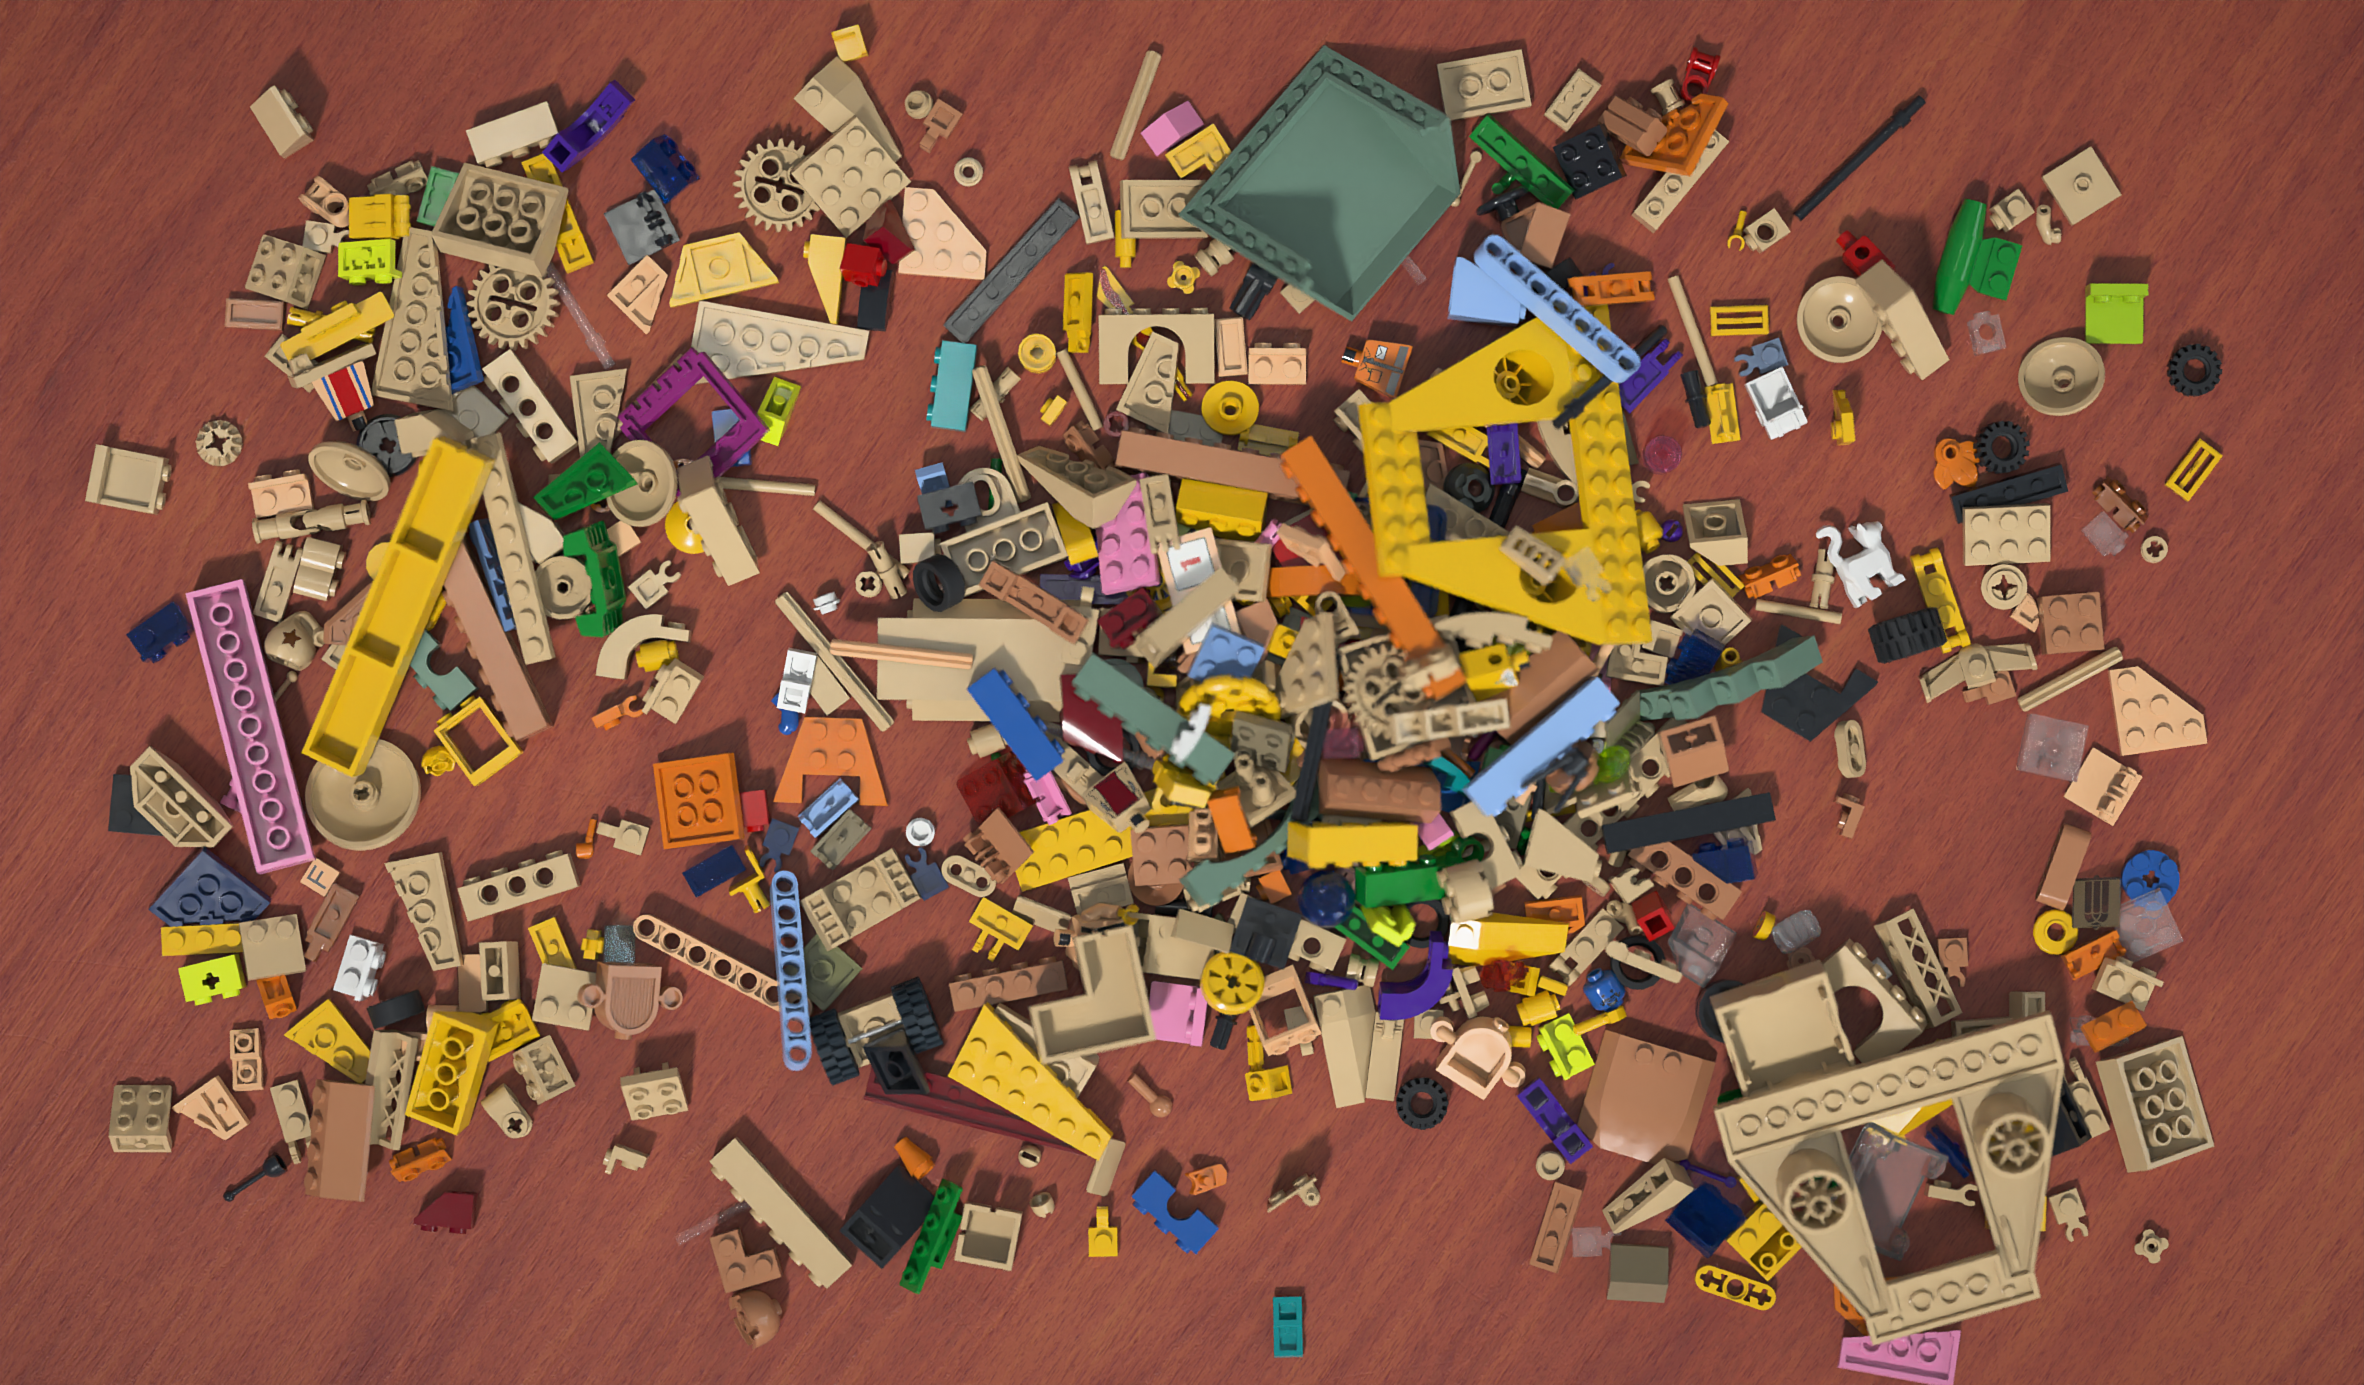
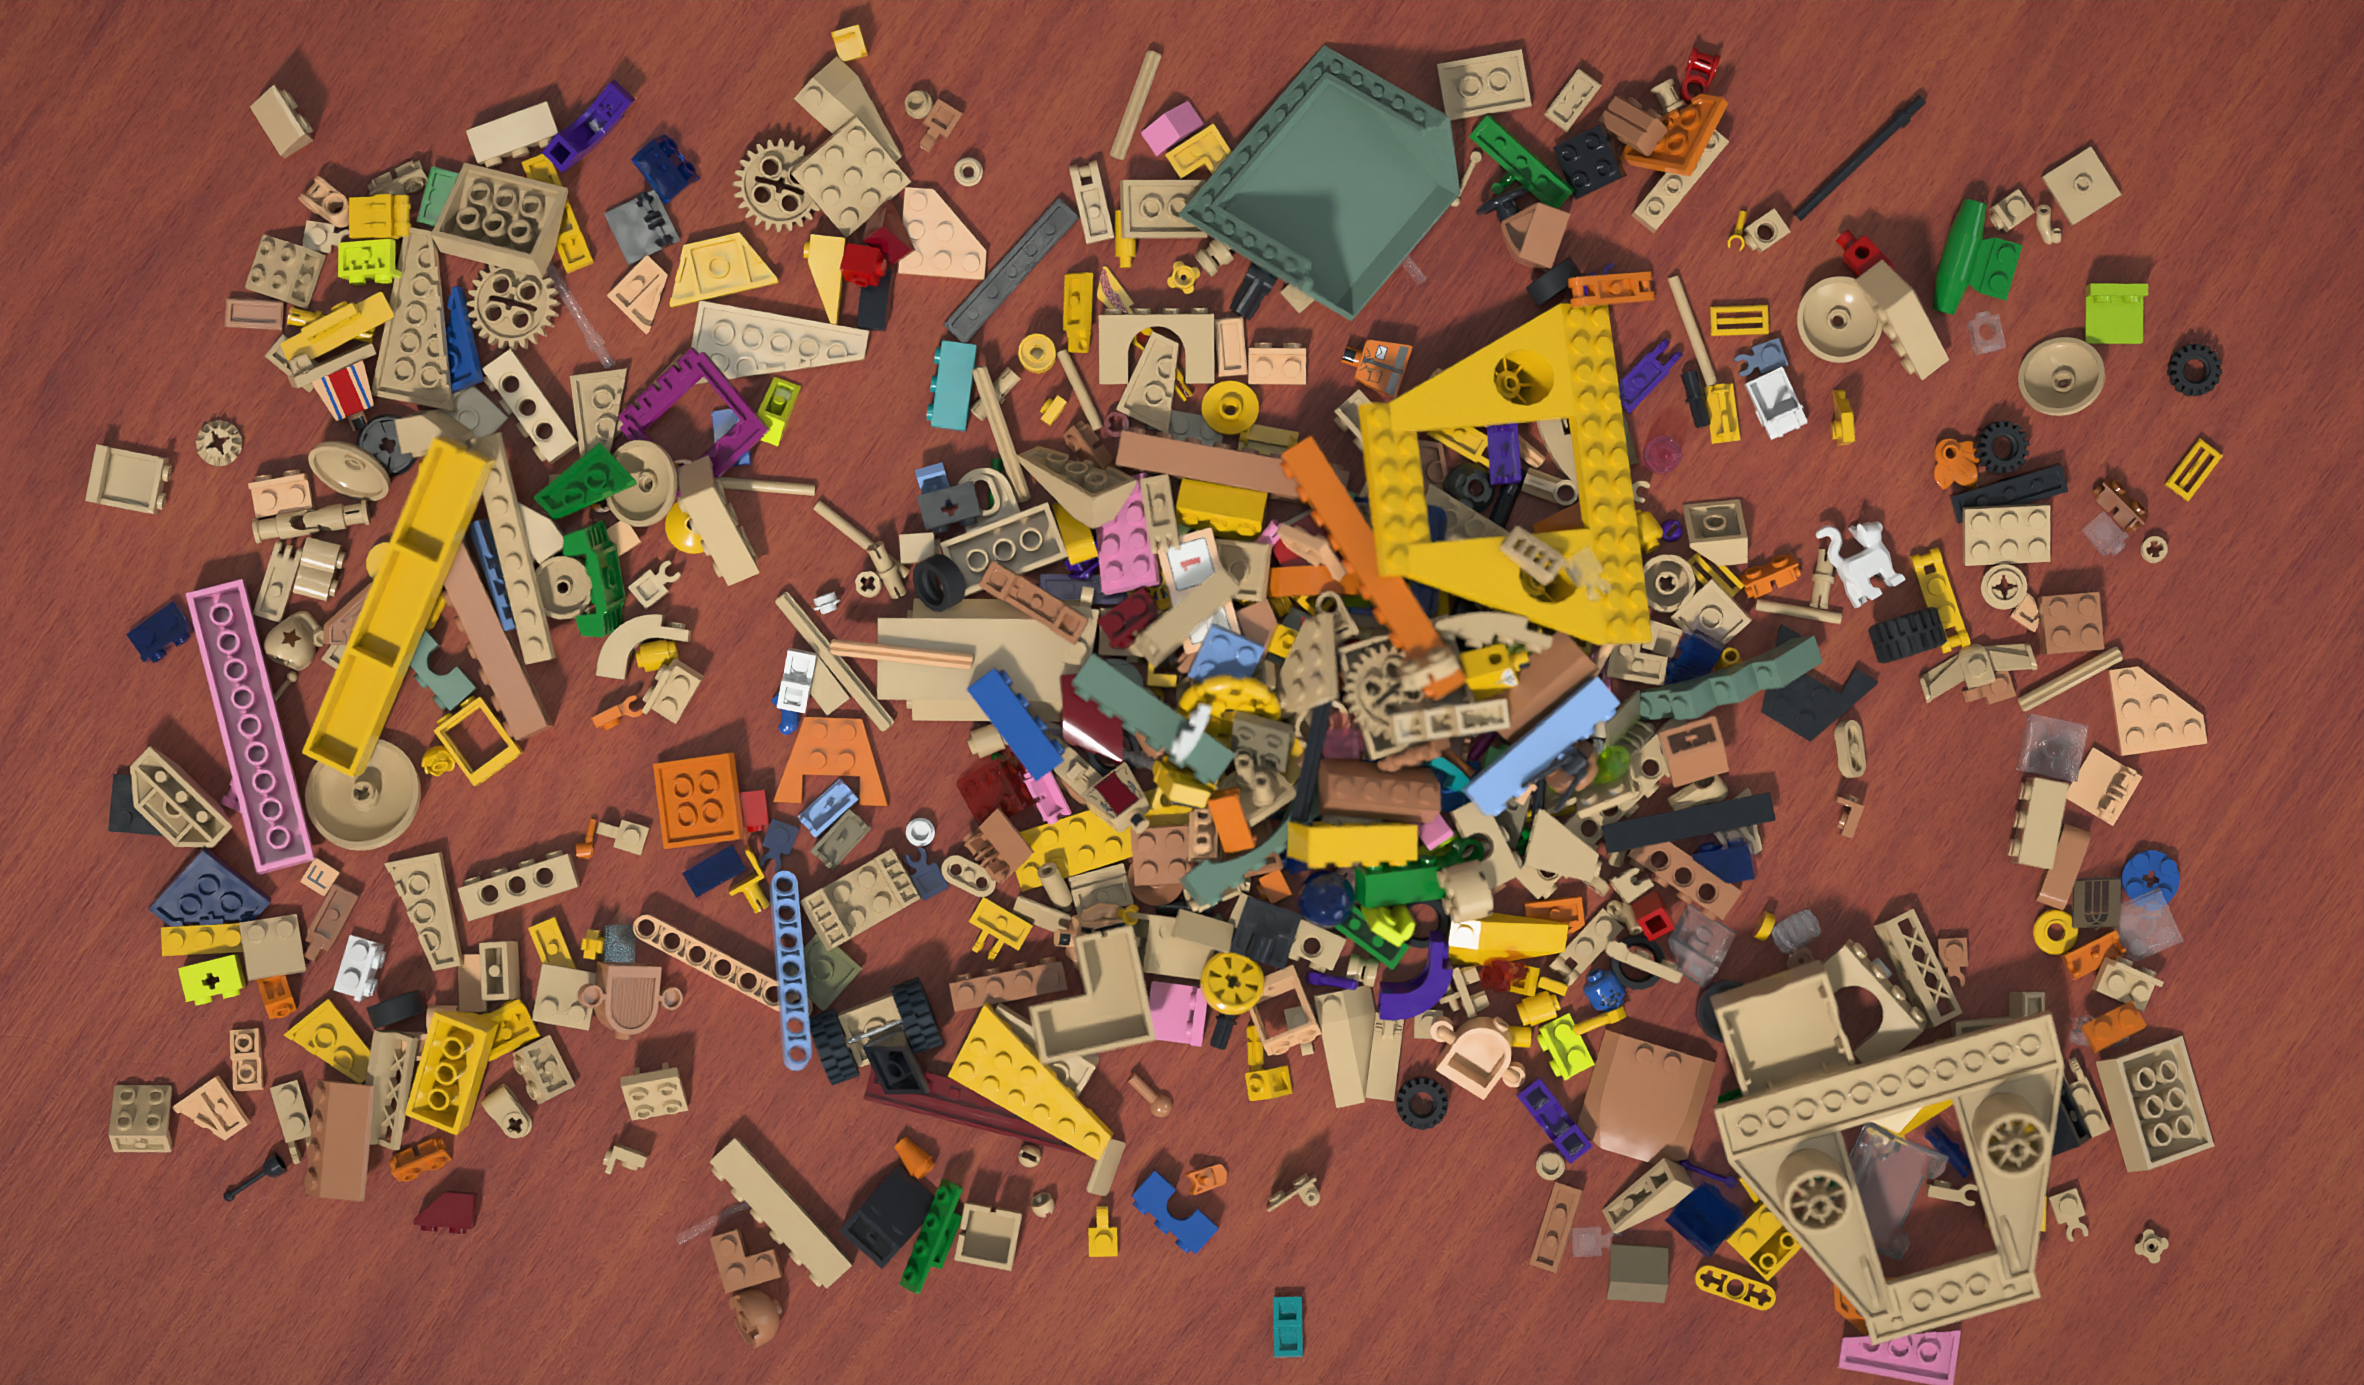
(1055, 886): none -> tan cylinder
(1480, 298): light blue slope -> none
(1542, 306): light blue beam -> none
(1576, 406): black bar -> none
(2038, 822): none -> tan brick

